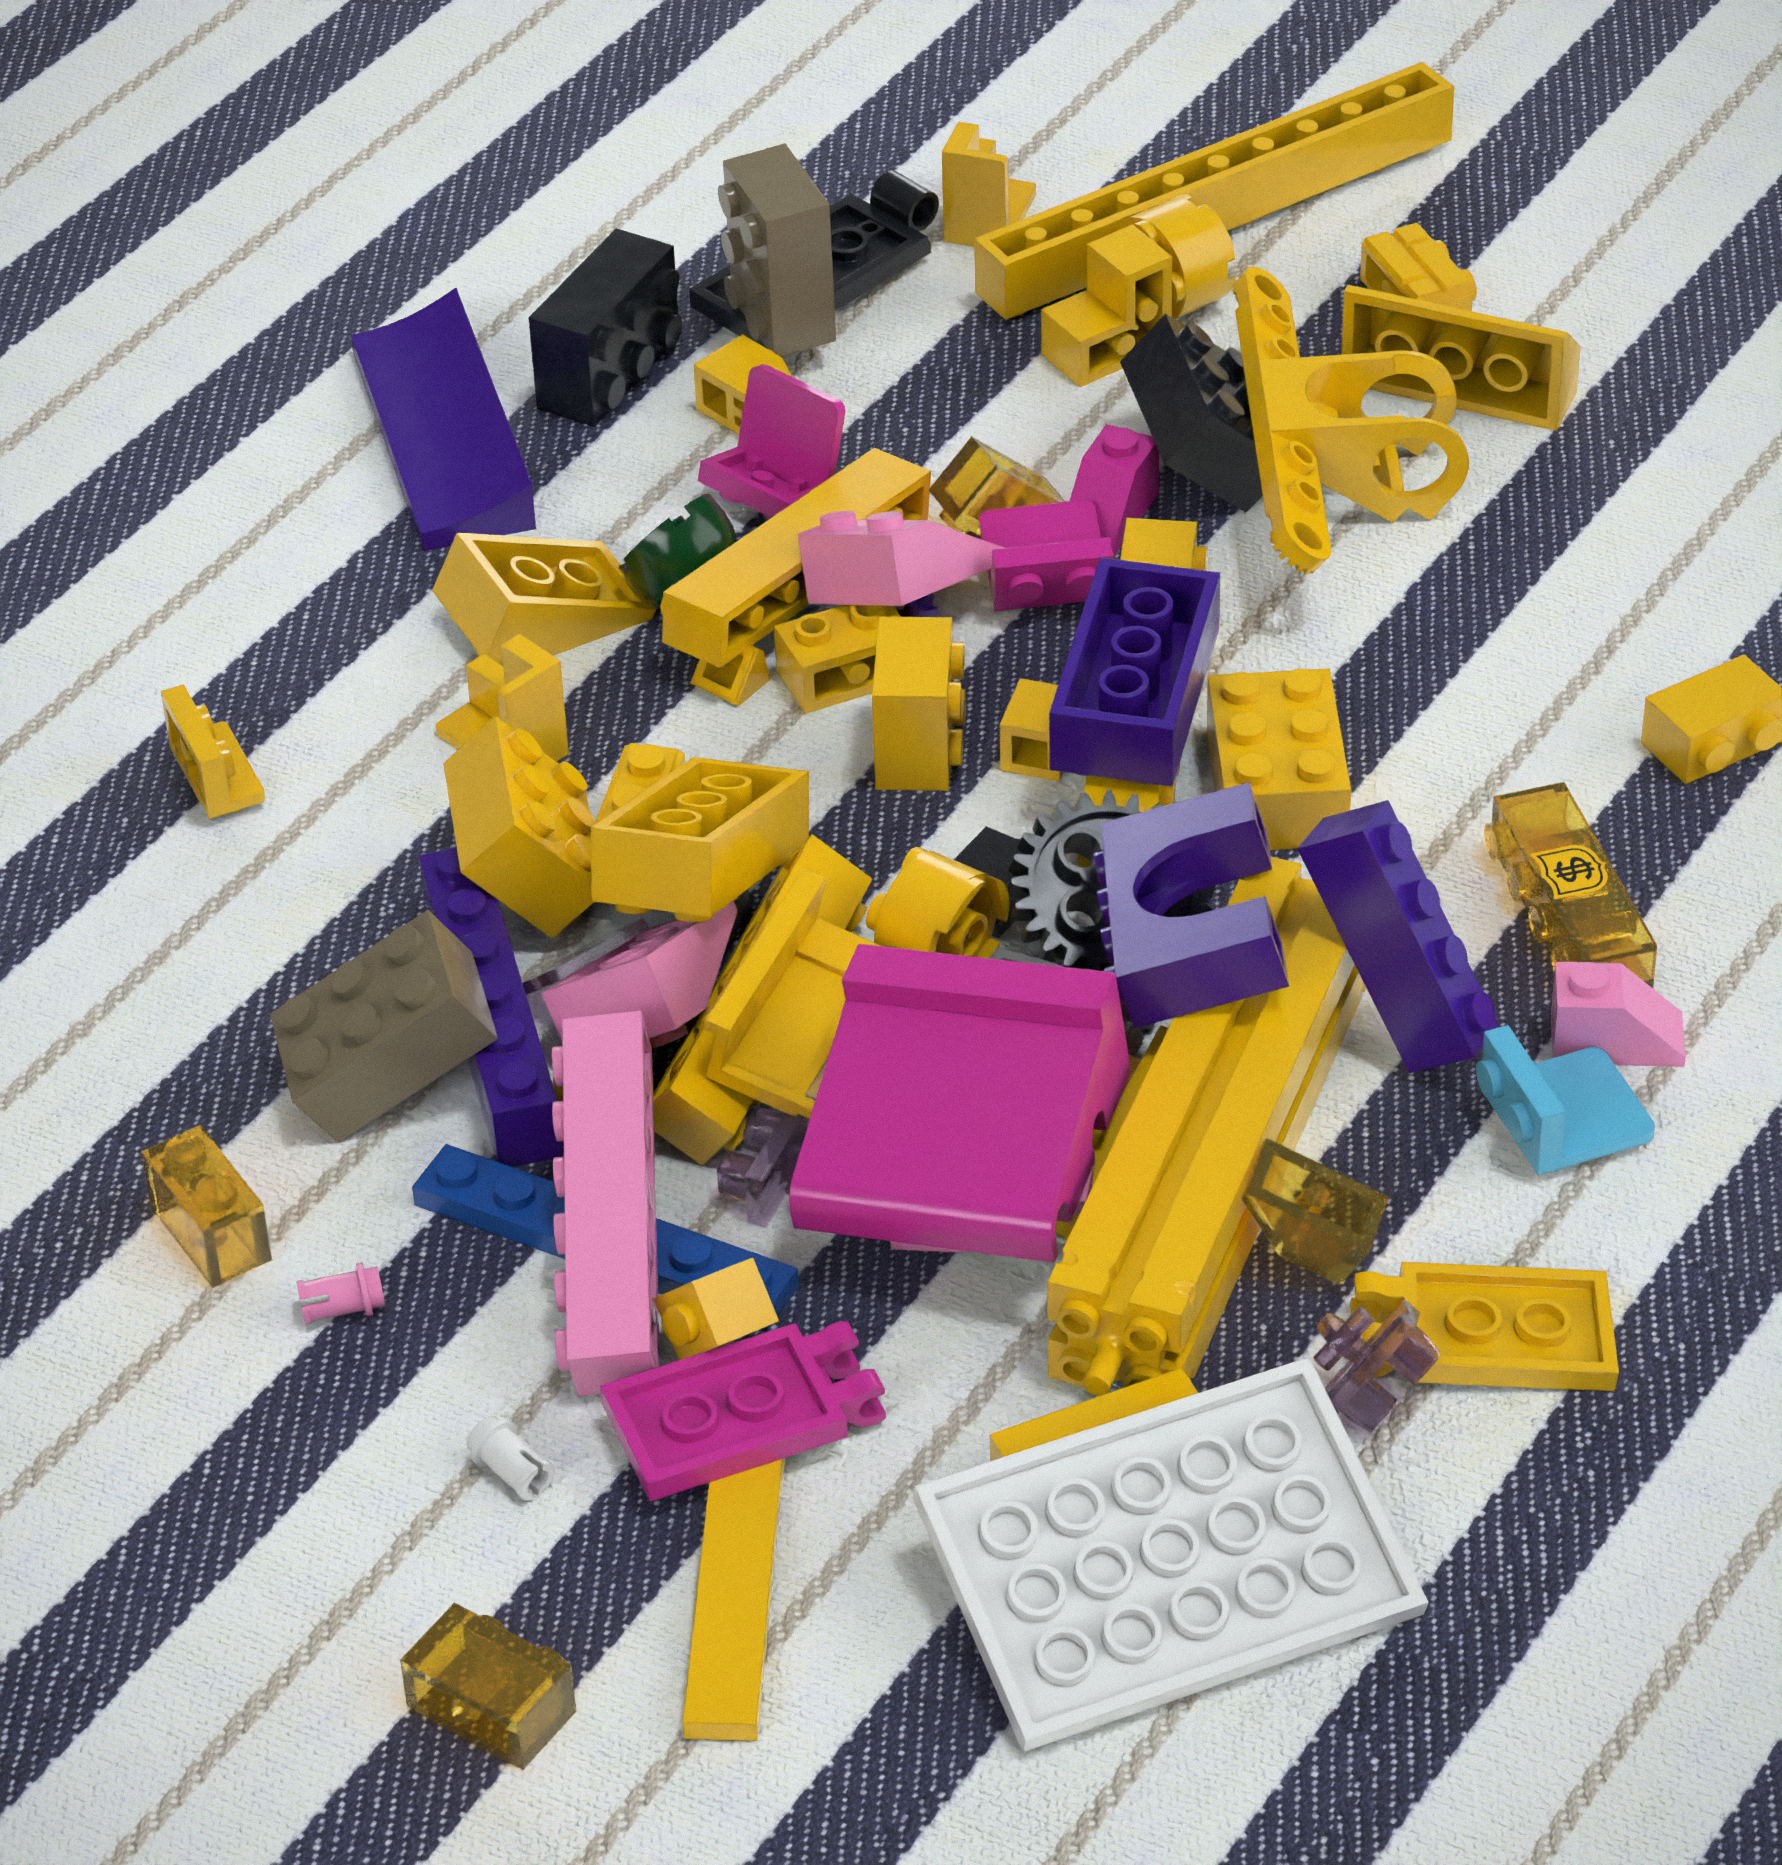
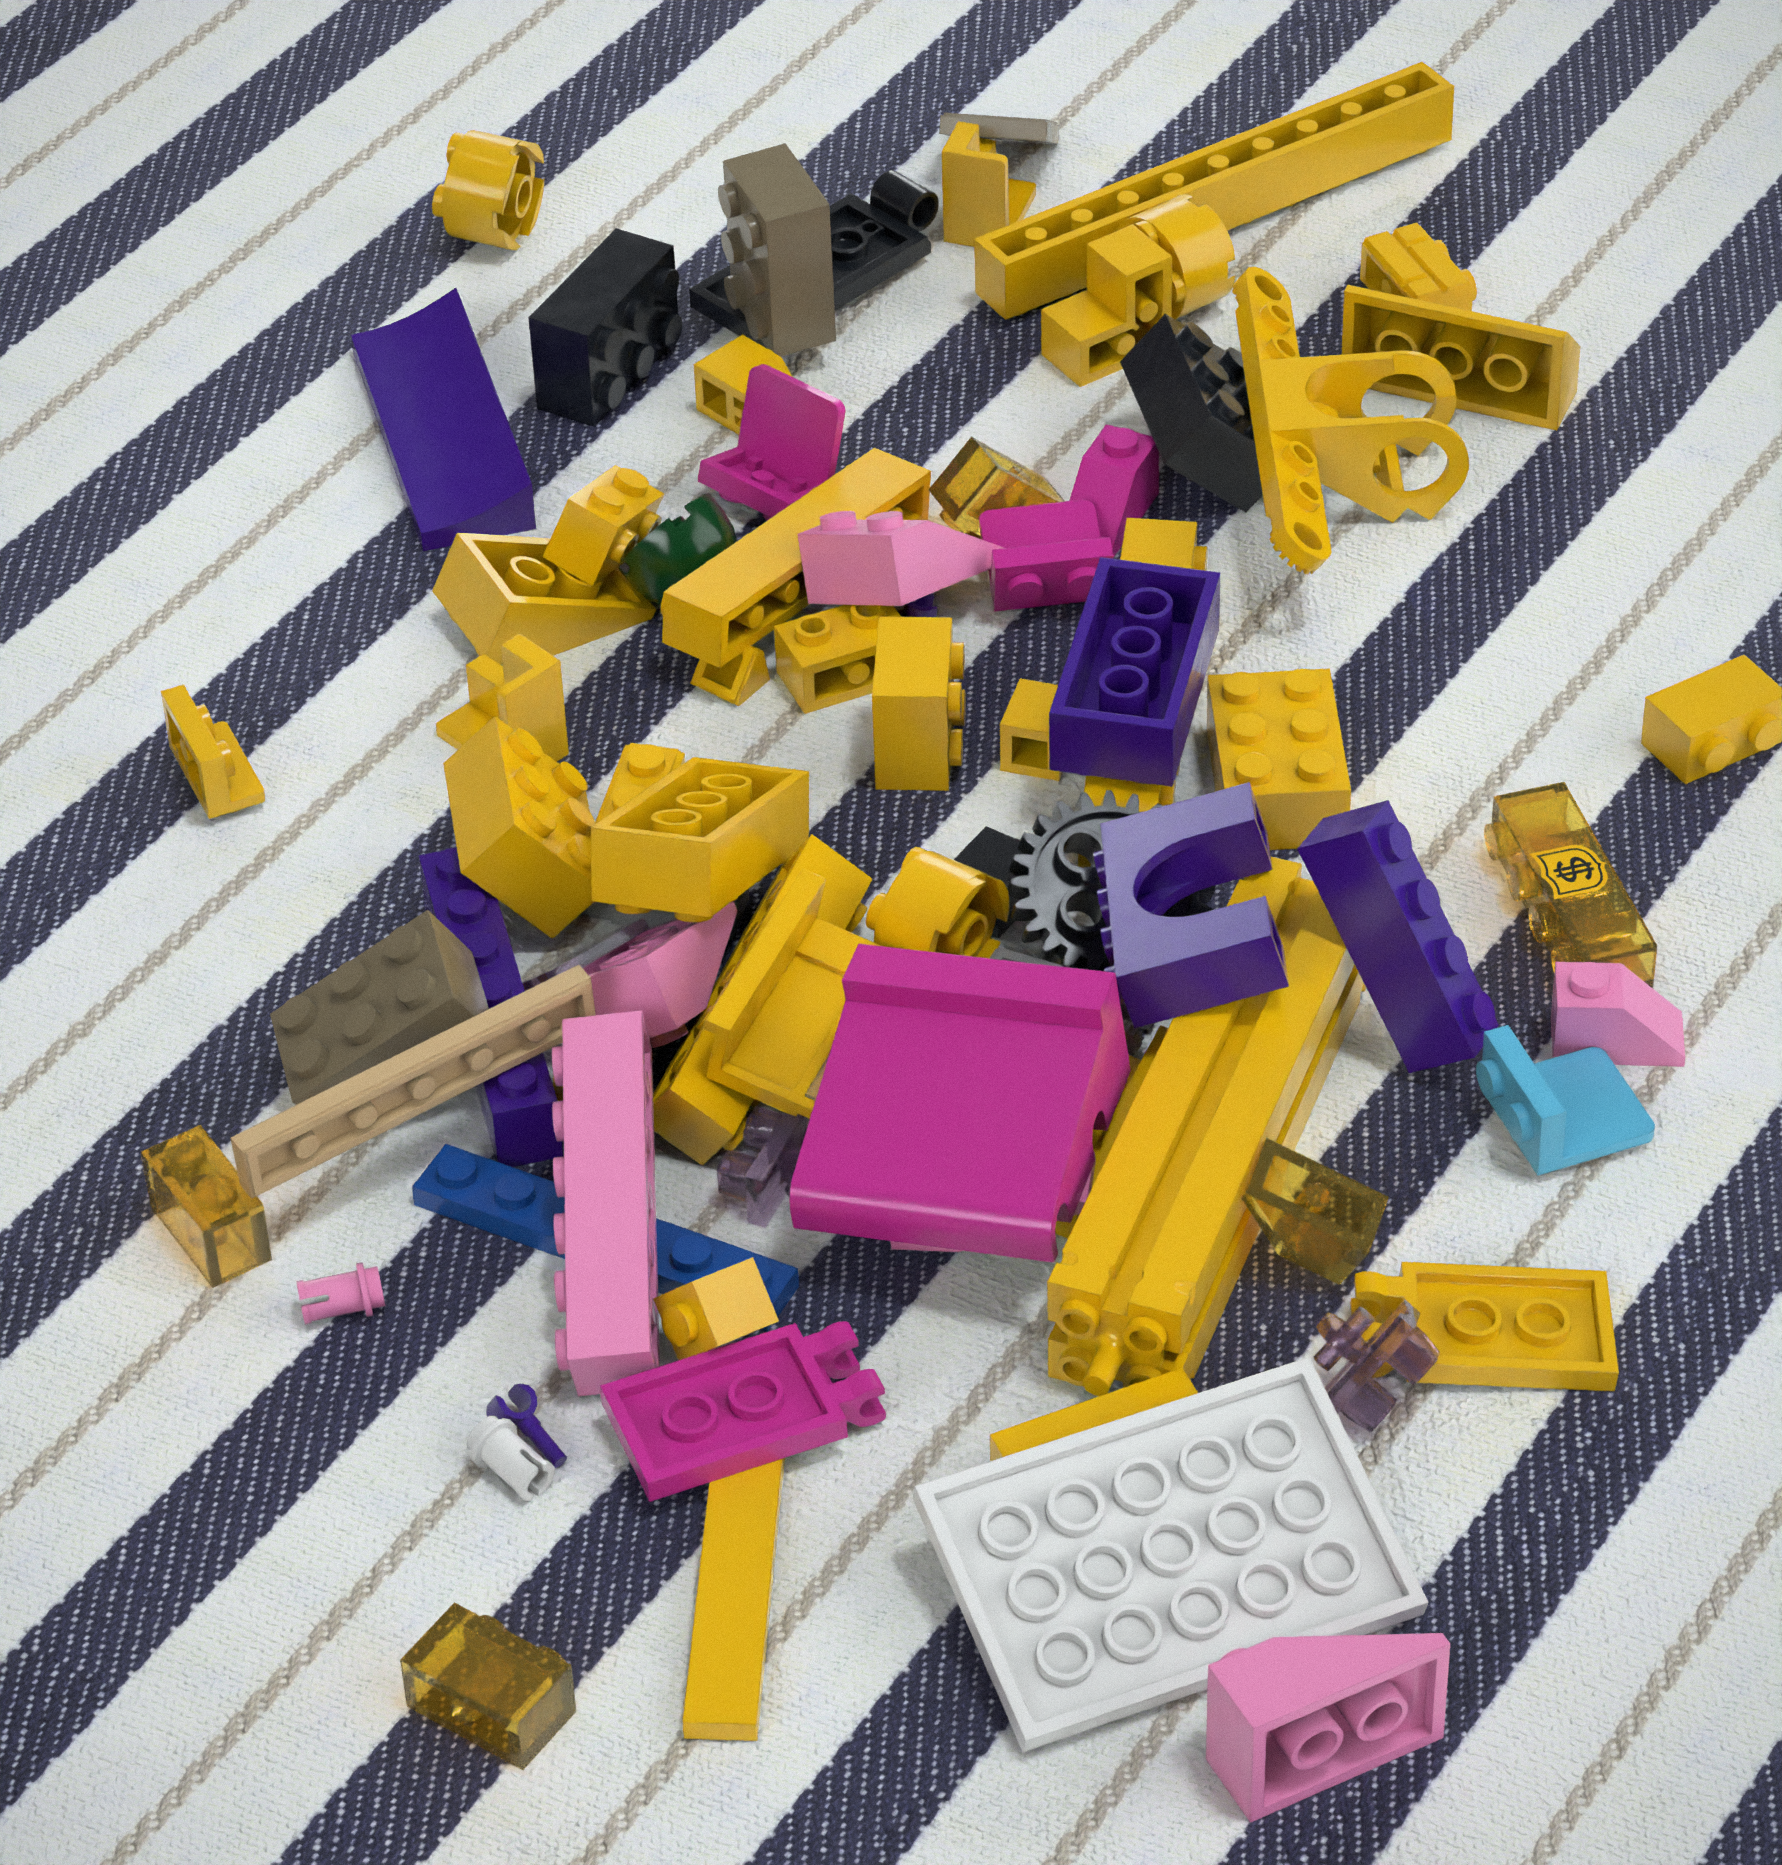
(410, 1083): none -> tan tile
(489, 189): none -> yellow brick
(526, 1401): none -> dark purple hand
(604, 524): none -> yellow brick
(1004, 127): none -> dark tan tile
(1320, 1712): none -> bright pink slope

